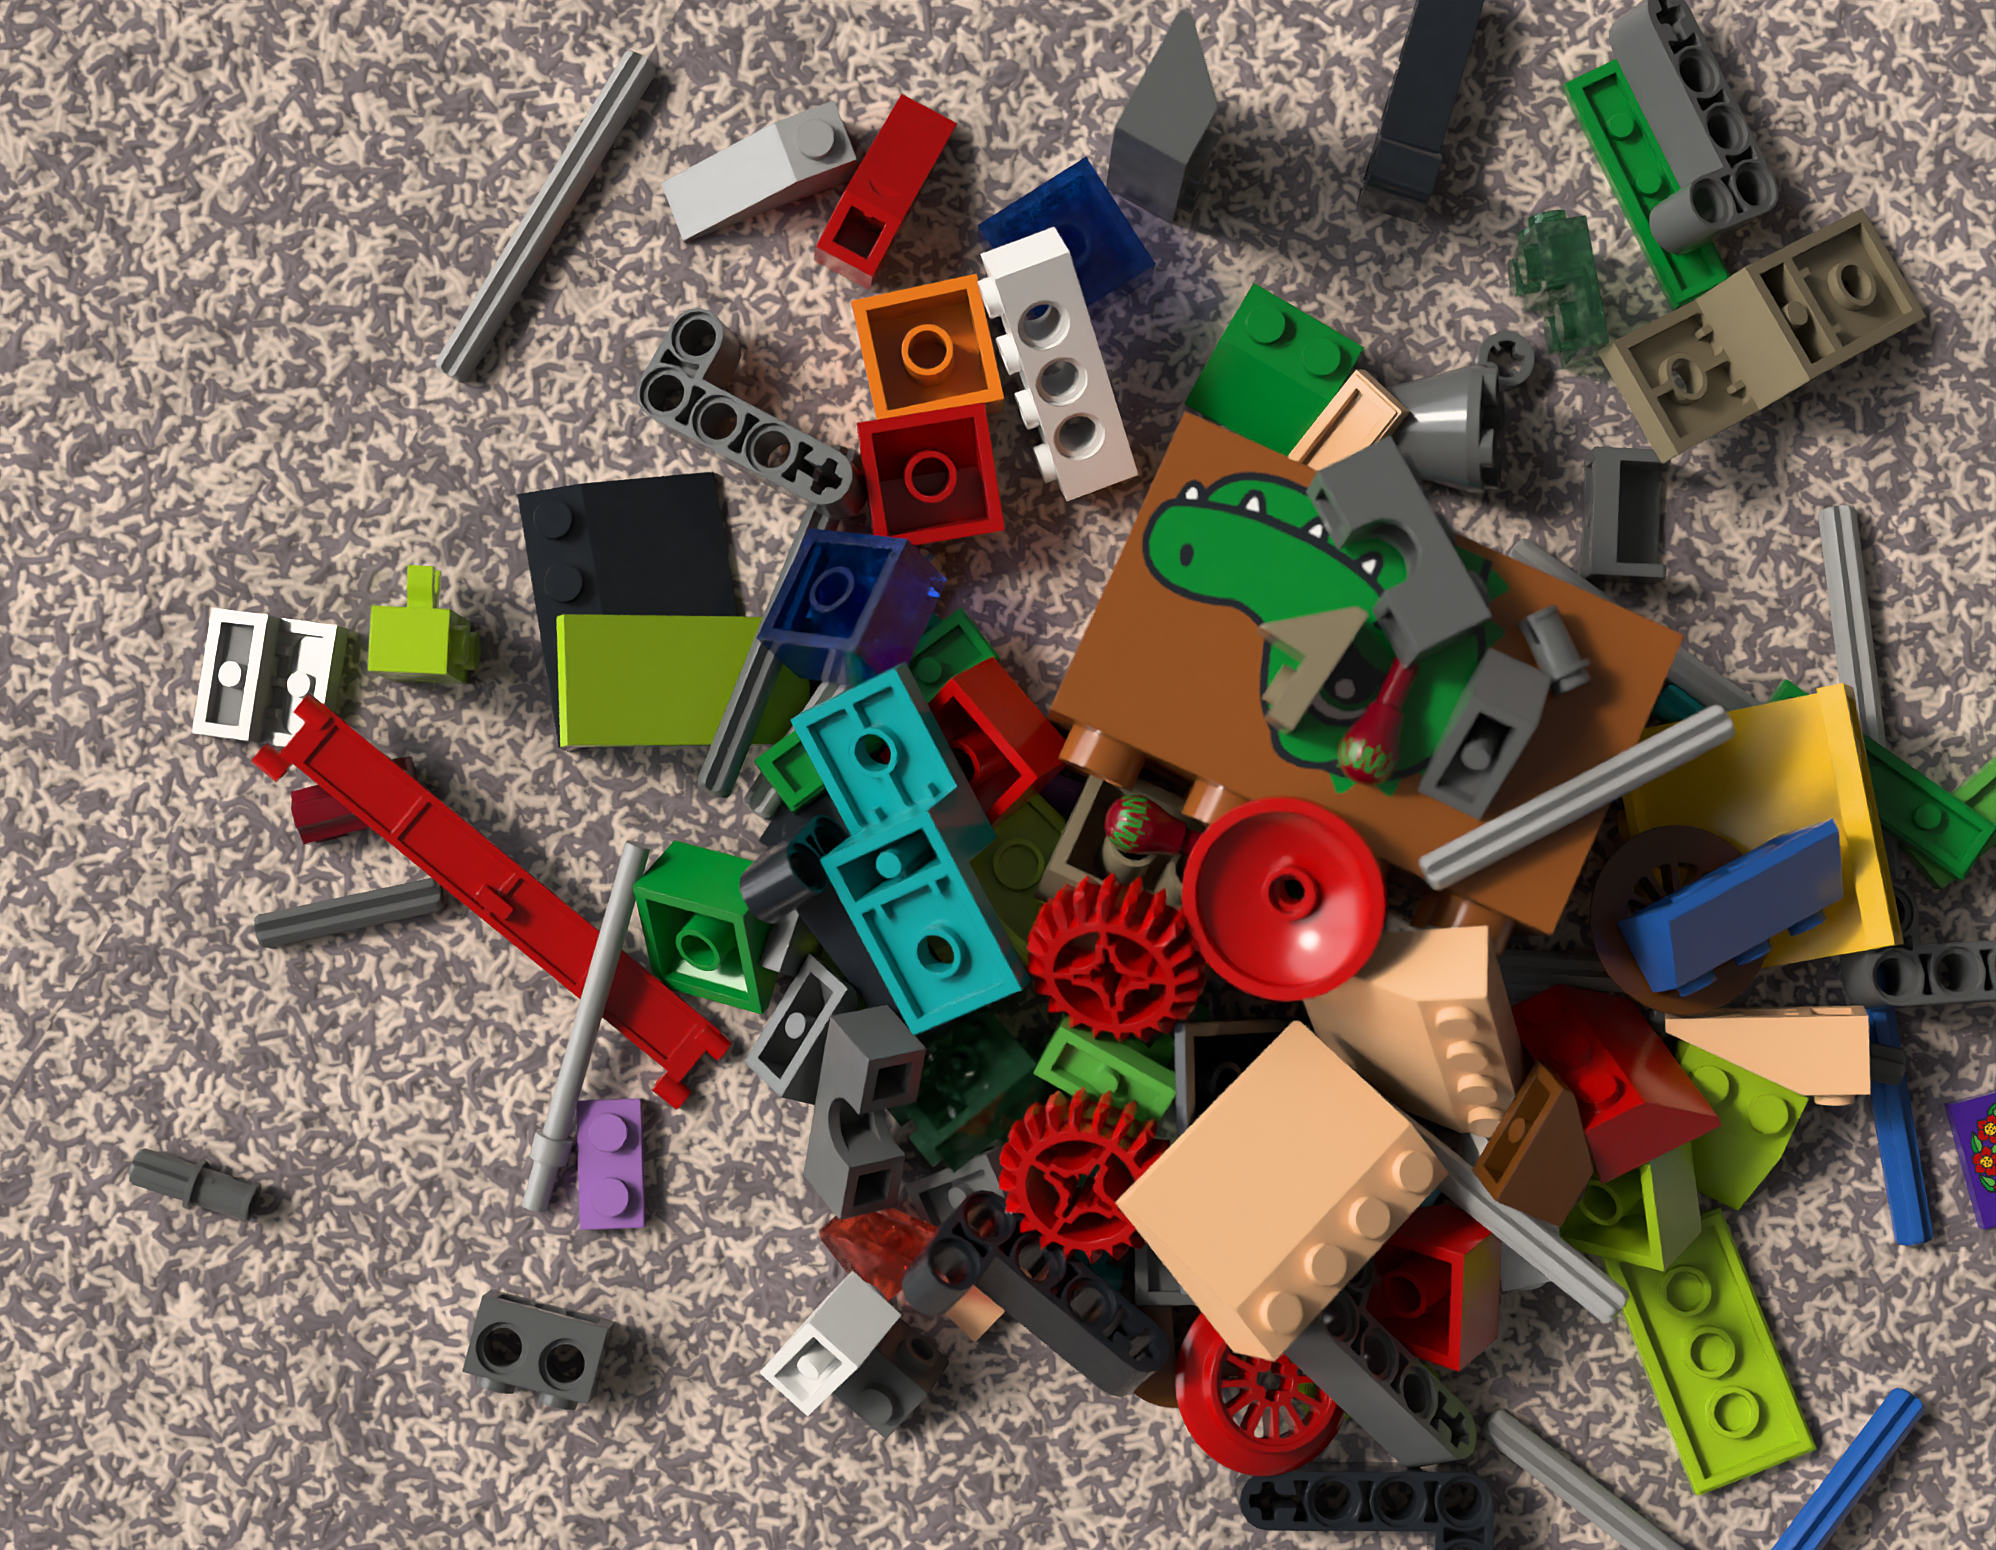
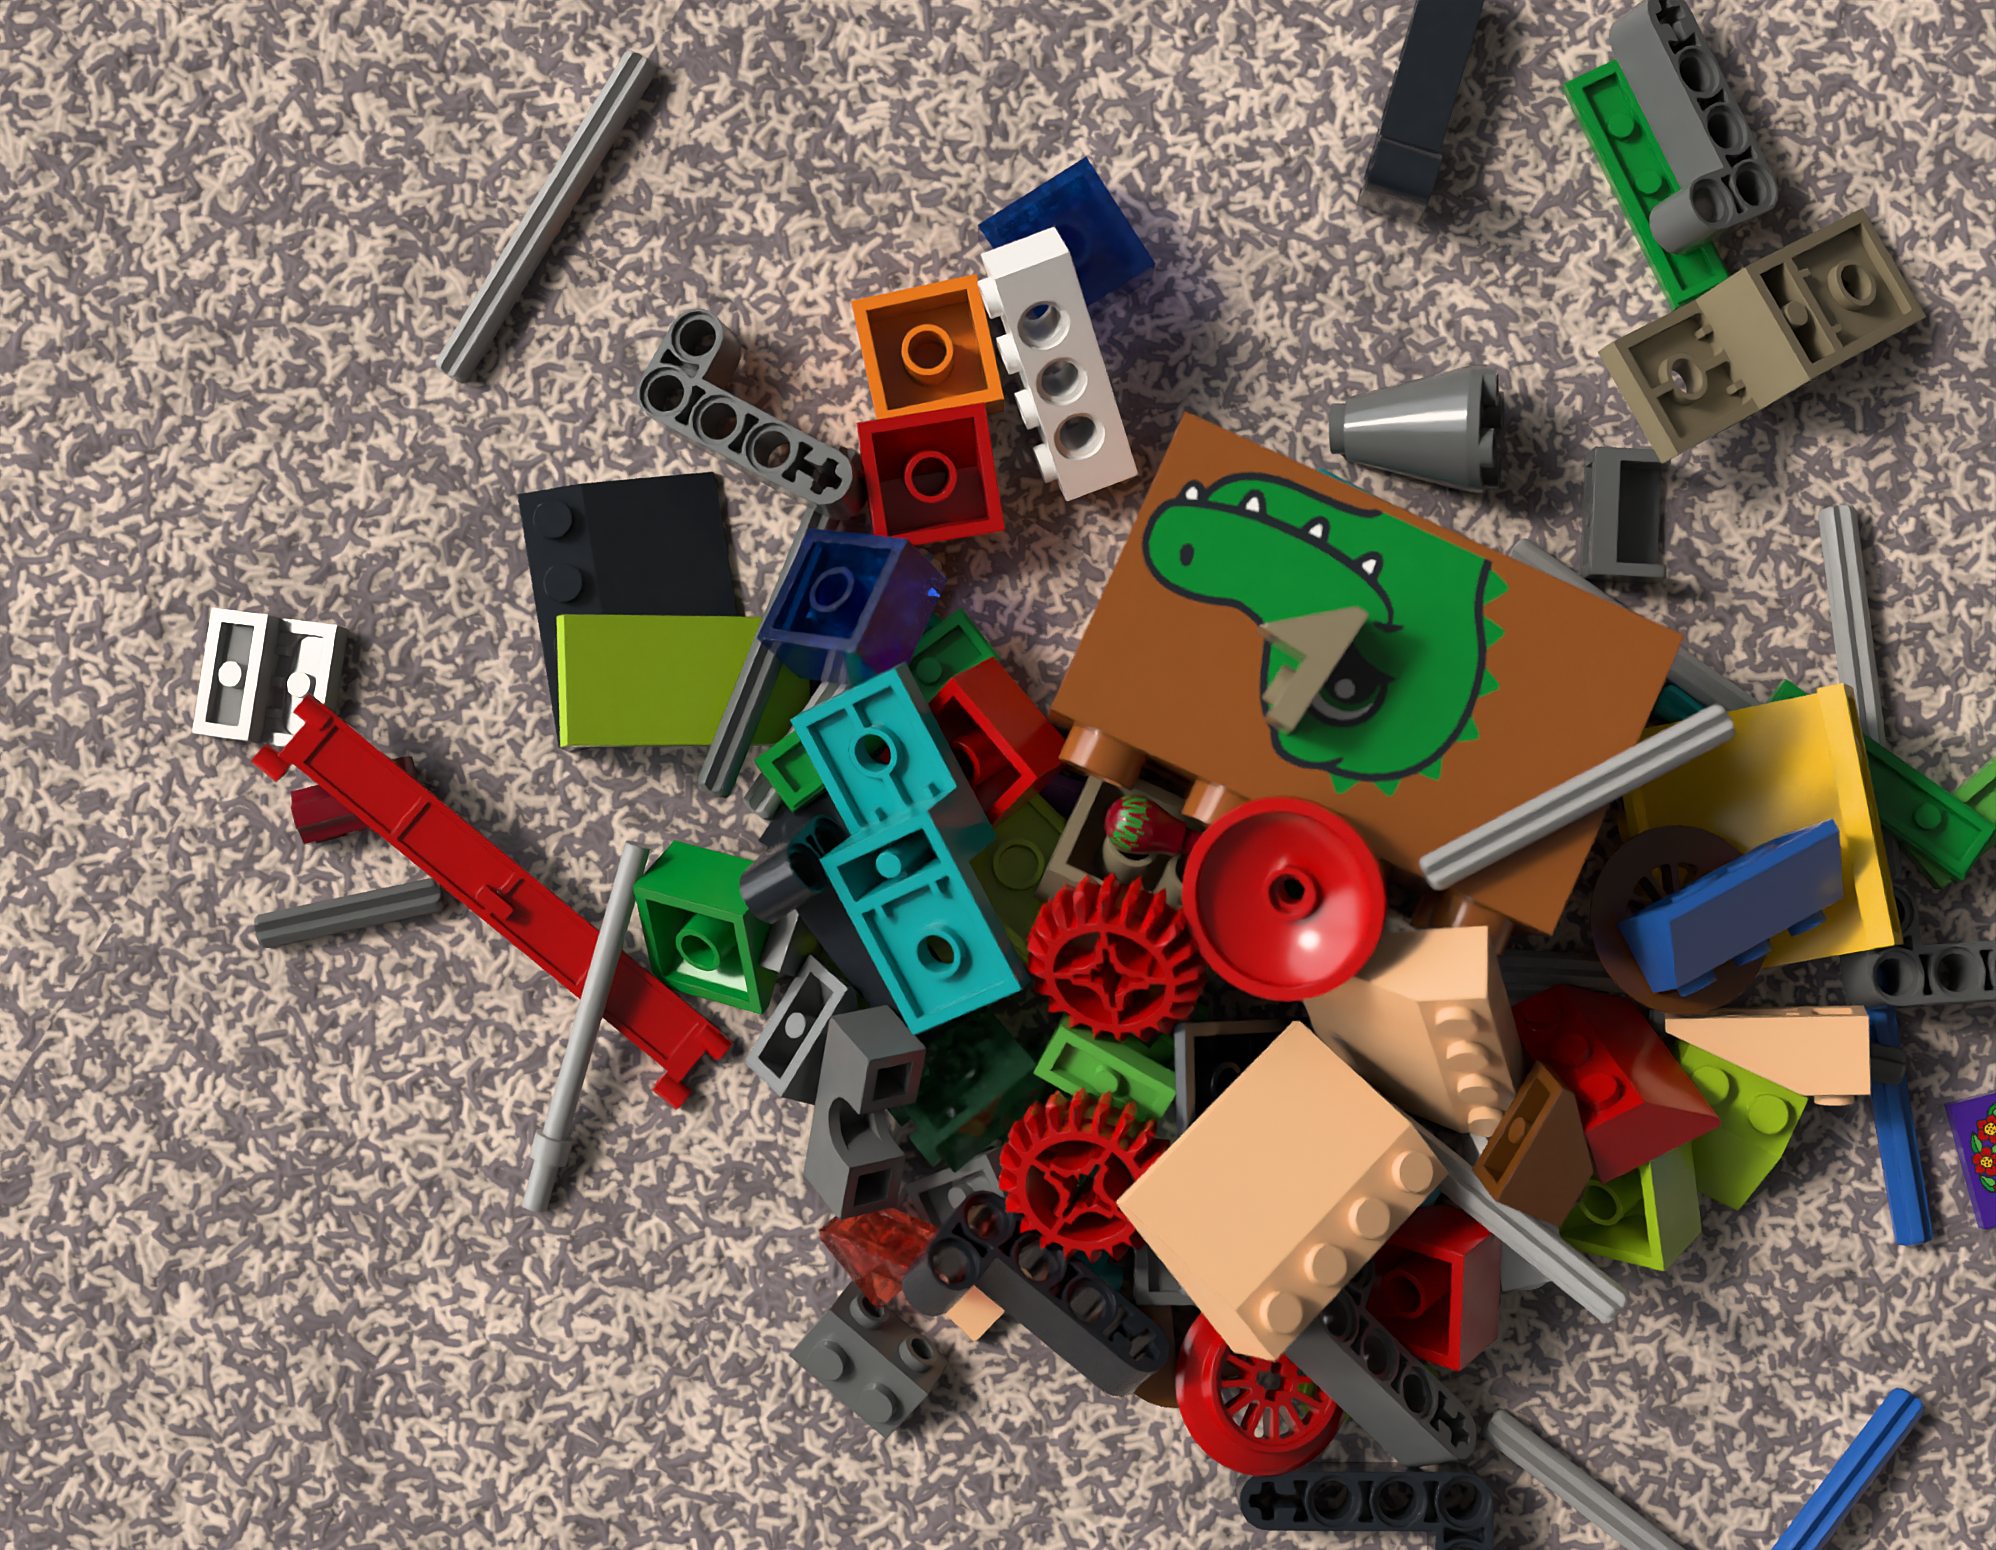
(194, 1184): dark grey axle -> none
(421, 639): lime brick -> none
(541, 1331): dark grey brick -> none
(611, 1163): medium lavender plate -> none
(763, 172): slope -> none
(831, 1343): white slope -> none
(883, 192): red slope -> none
(1167, 129): dark grey slope -> none
(1272, 372): green slope -> none
(1353, 420): light nougat tile -> none
(1372, 745): dark red piece -> none
(1381, 498): dark grey arch -> none
(1485, 733): dark grey slope -> none
(1520, 351): dark grey bush -> none
(1555, 650): dark grey pin -> none
(1559, 273): clear green plate -> none
(1712, 1361): lime tile -> none

